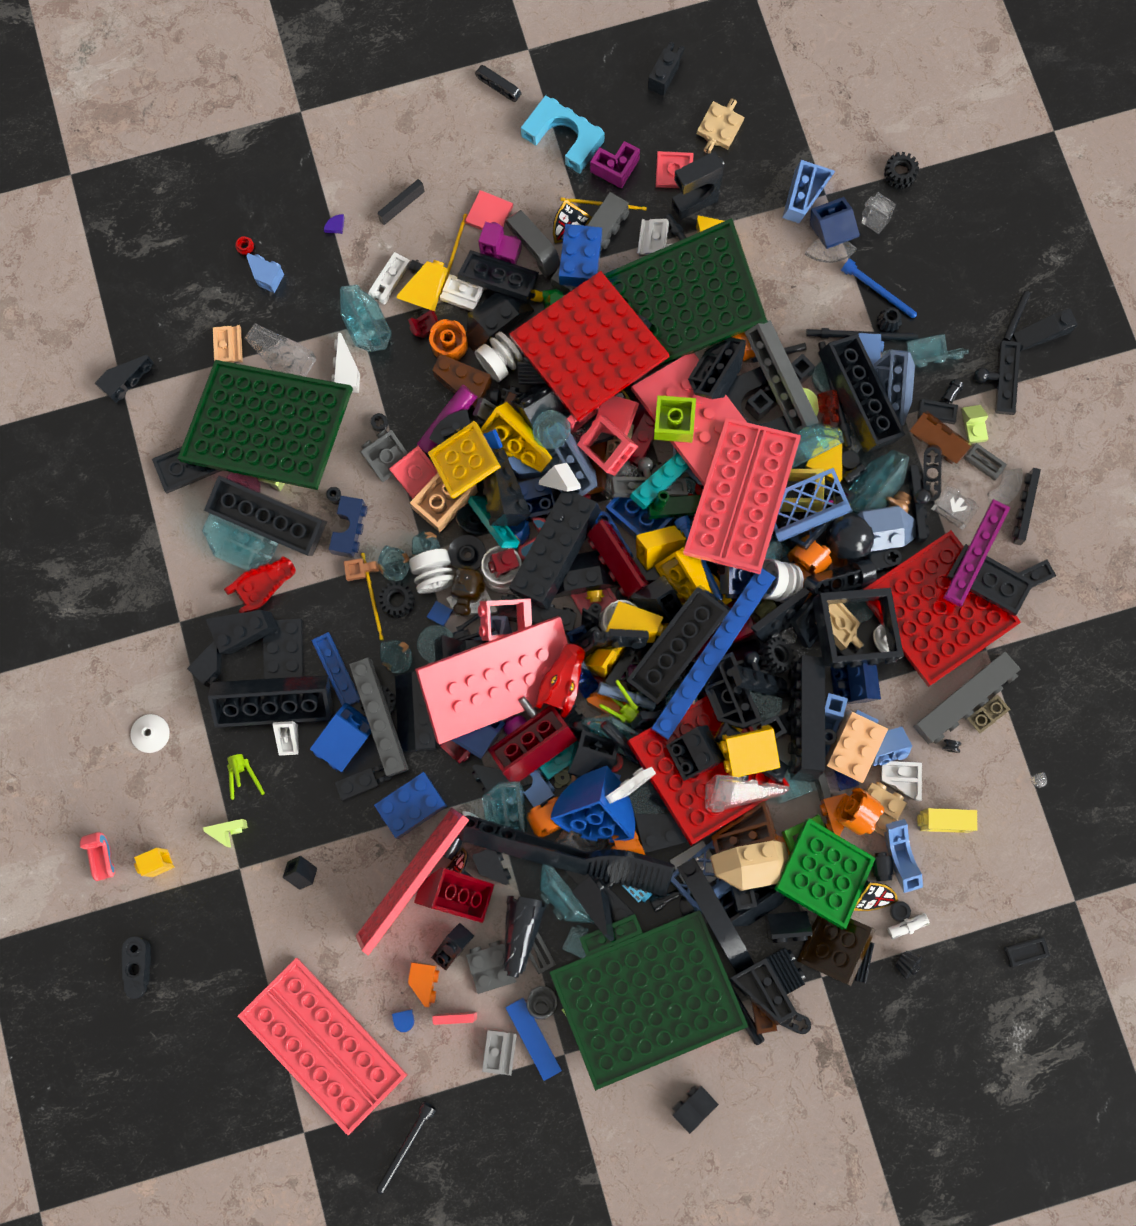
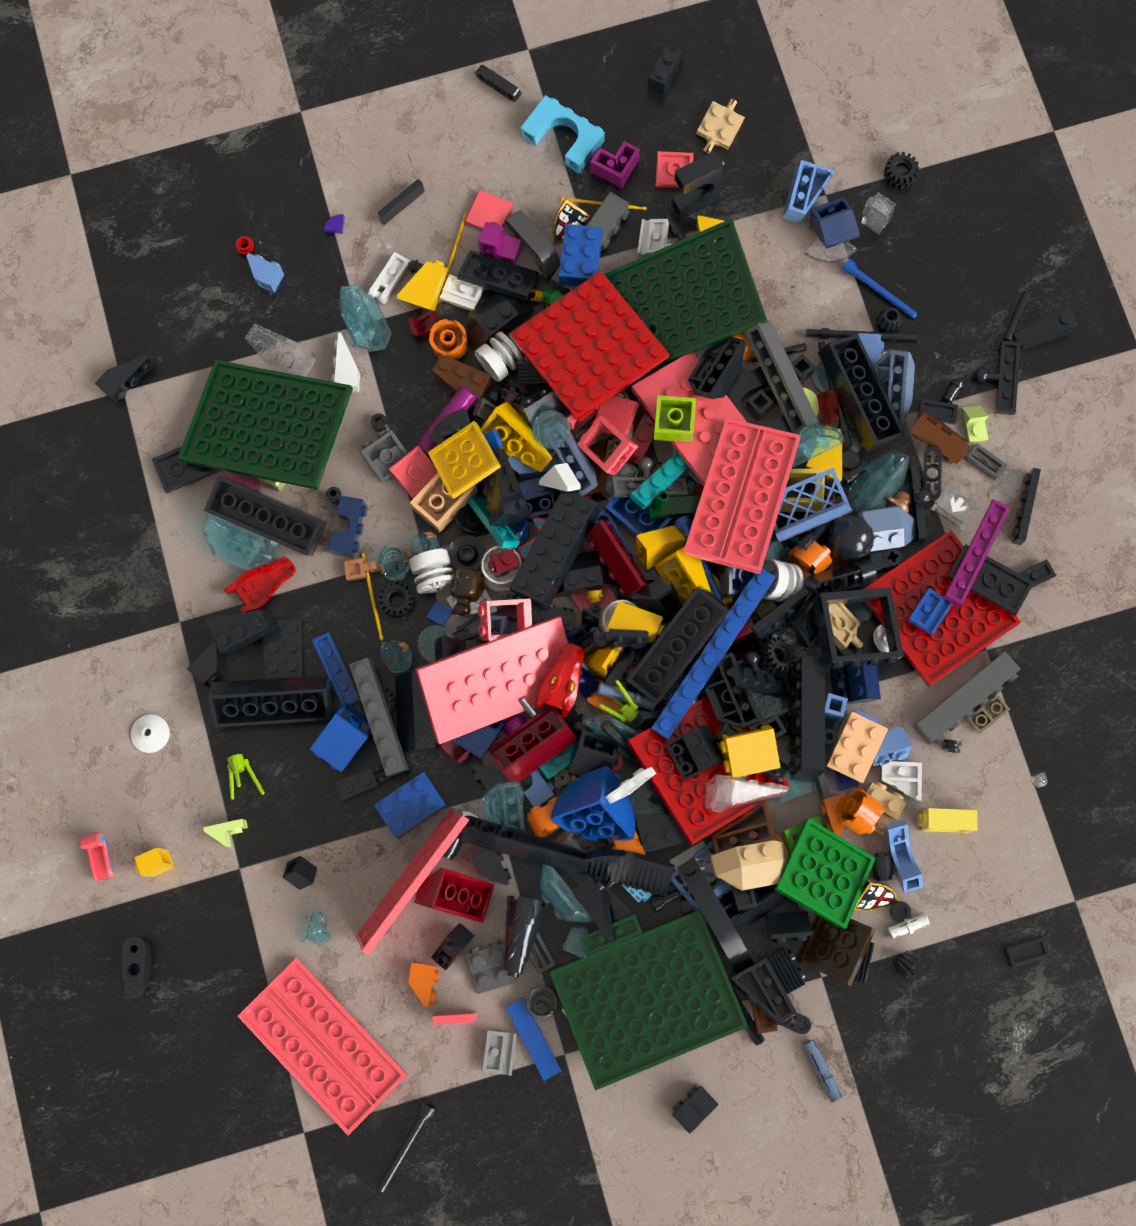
(227, 344): light nougat plate -> none
(286, 737): white slope -> none
(317, 930): none -> clear light blue animal
(403, 1020): blue tile -> none
(459, 863): shield -> none
(823, 1072): none -> sand blue pin
(930, 611): none -> blue plate
(932, 349): clear light blue bracket -> none

